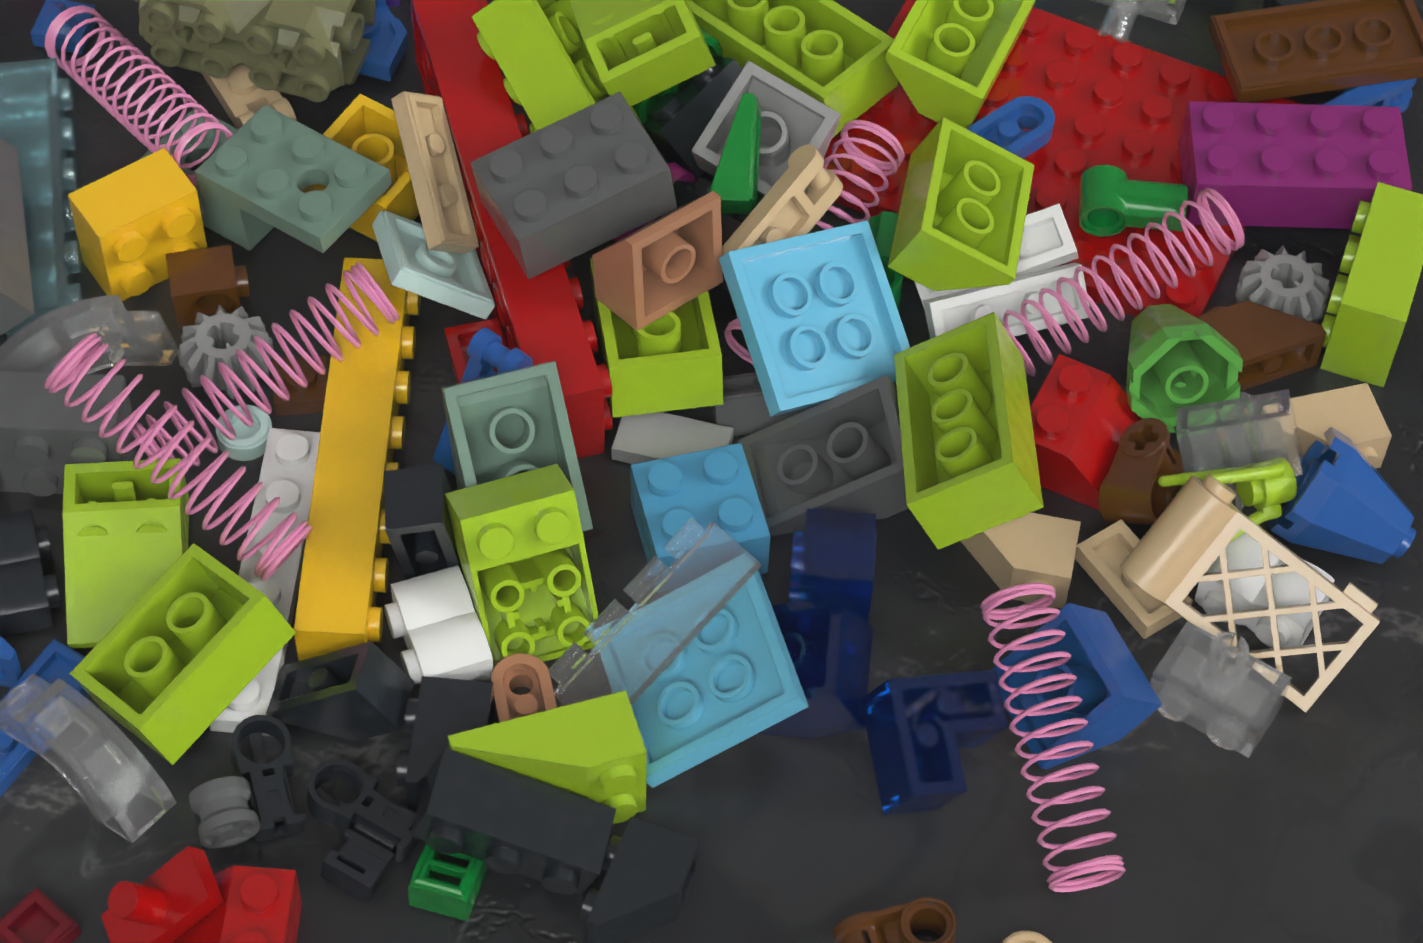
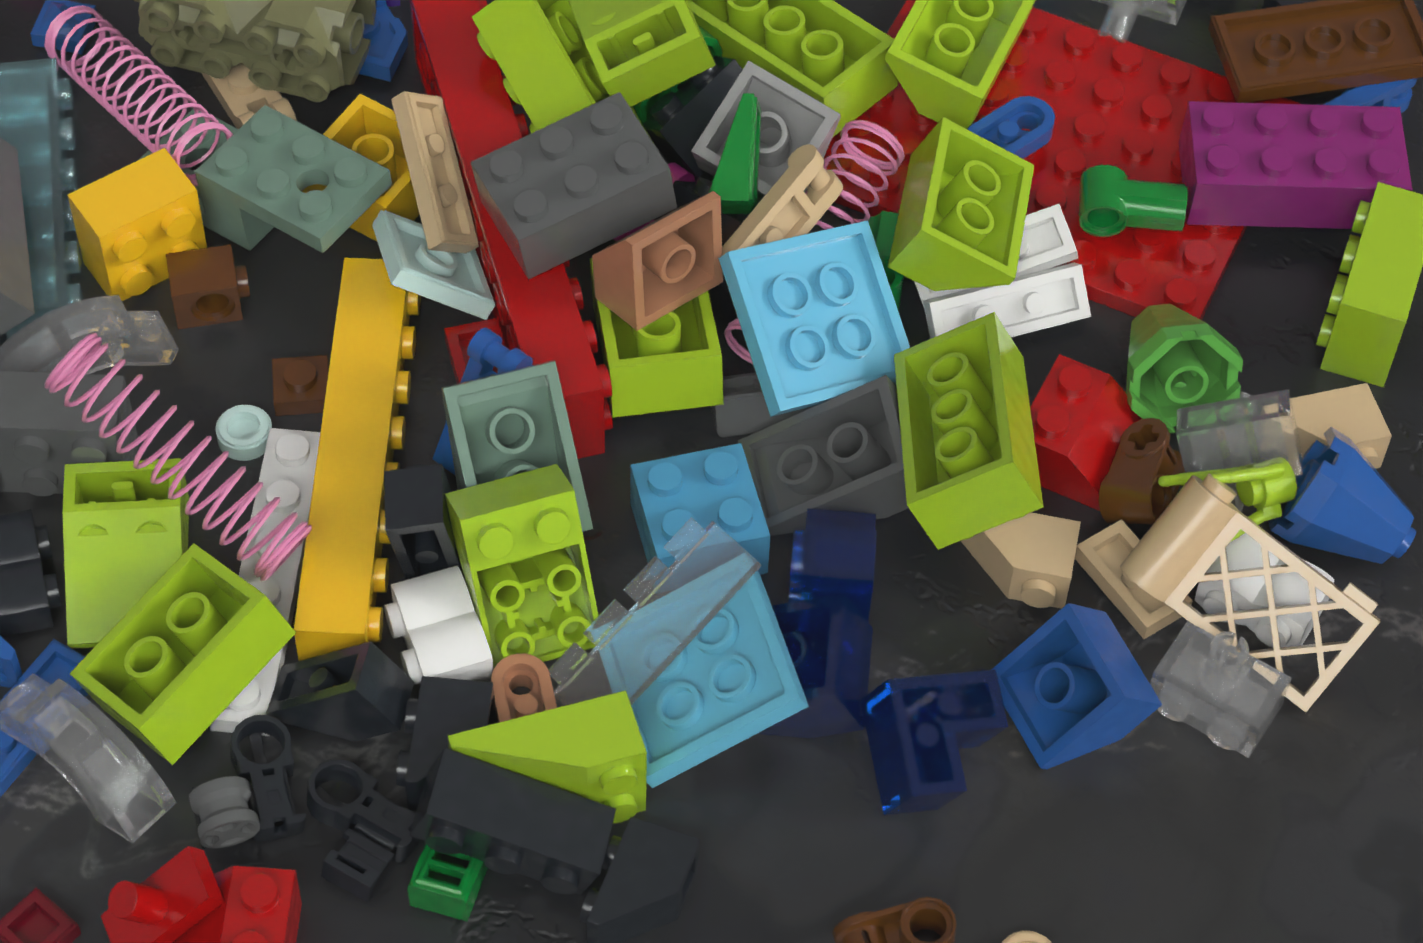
(215, 341): light grey gear -> none
(360, 278): bright pink piece -> none
(665, 435): light grey tile -> none
(1112, 863): bright pink piece -> none
(1212, 229): bright pink piece -> none
(1267, 340): reddish brown slope -> none
(1284, 284): light grey gear -> none

